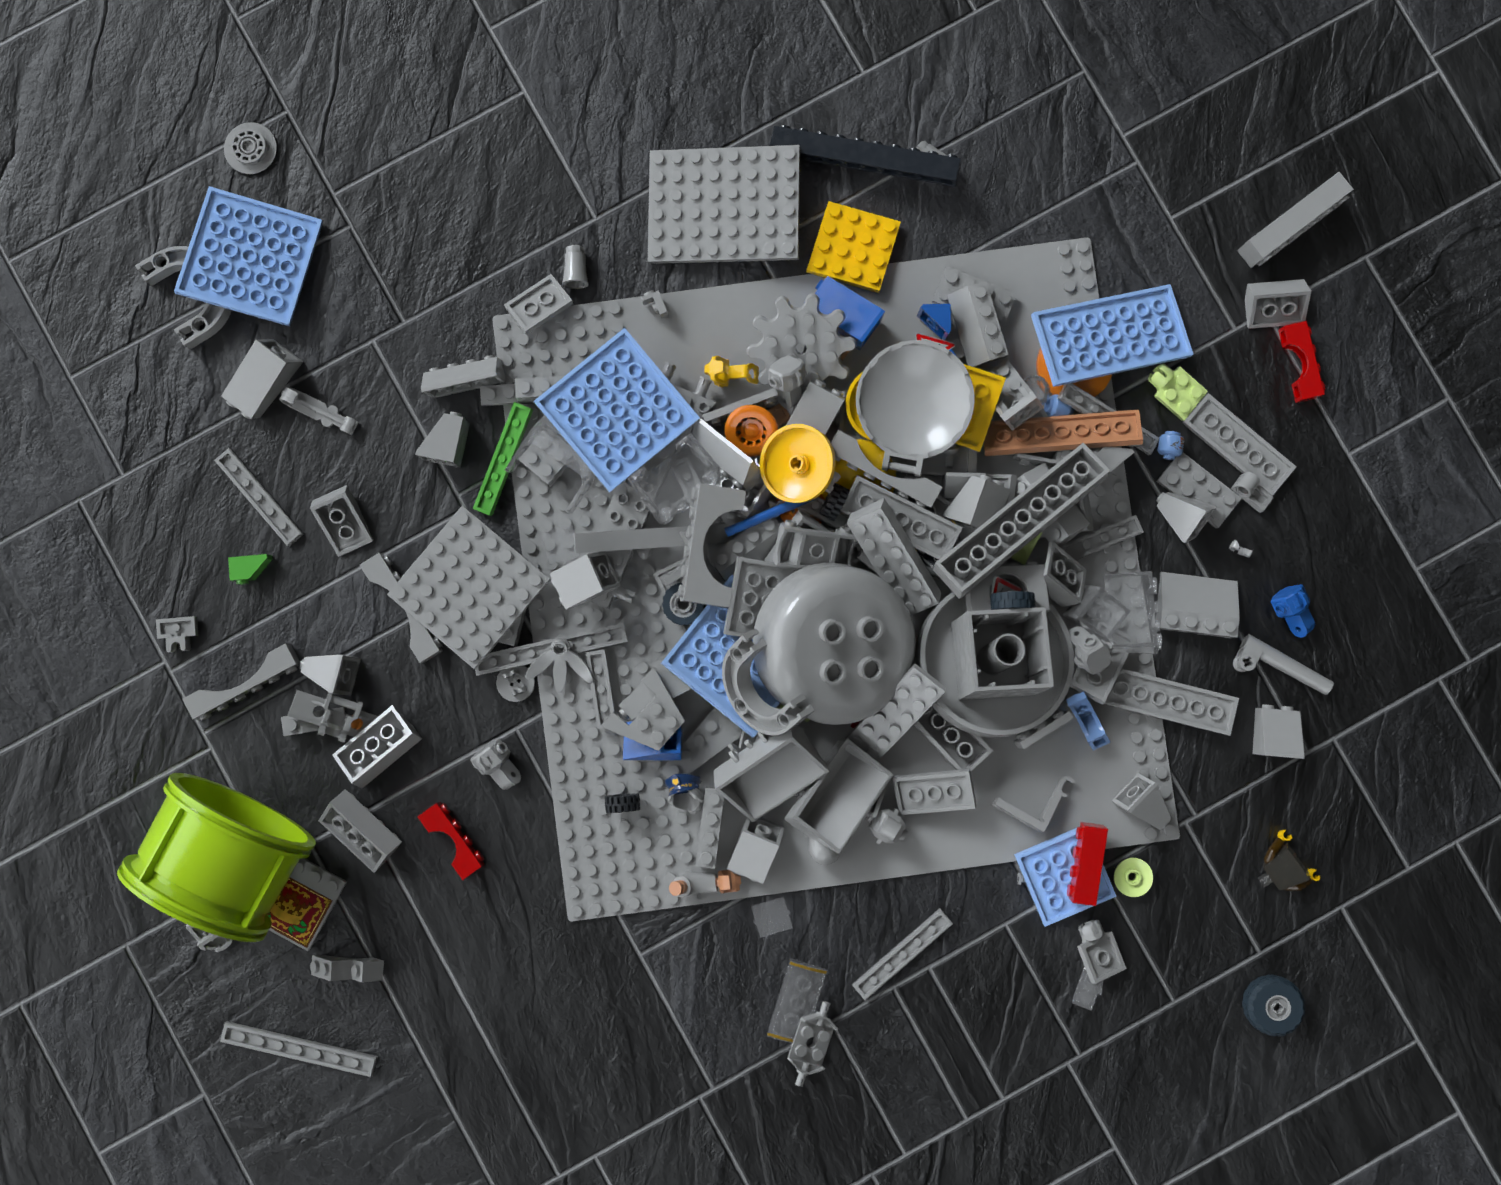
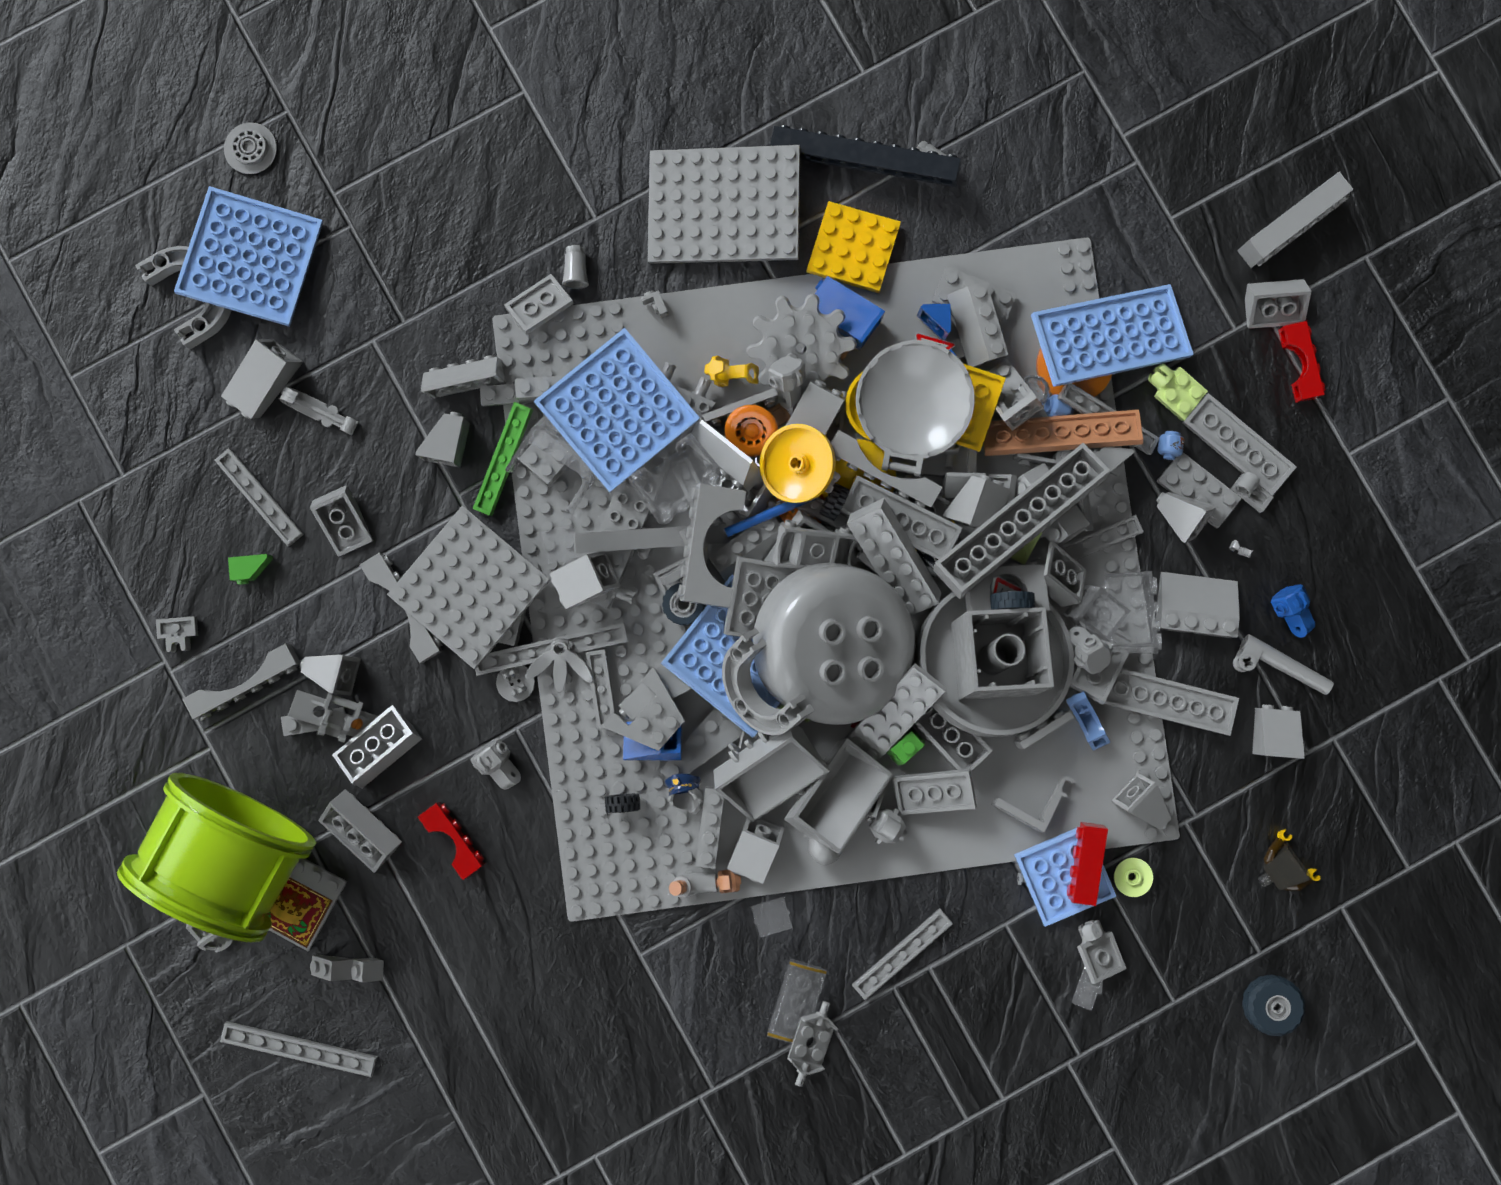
(906, 747): none -> bright green torso

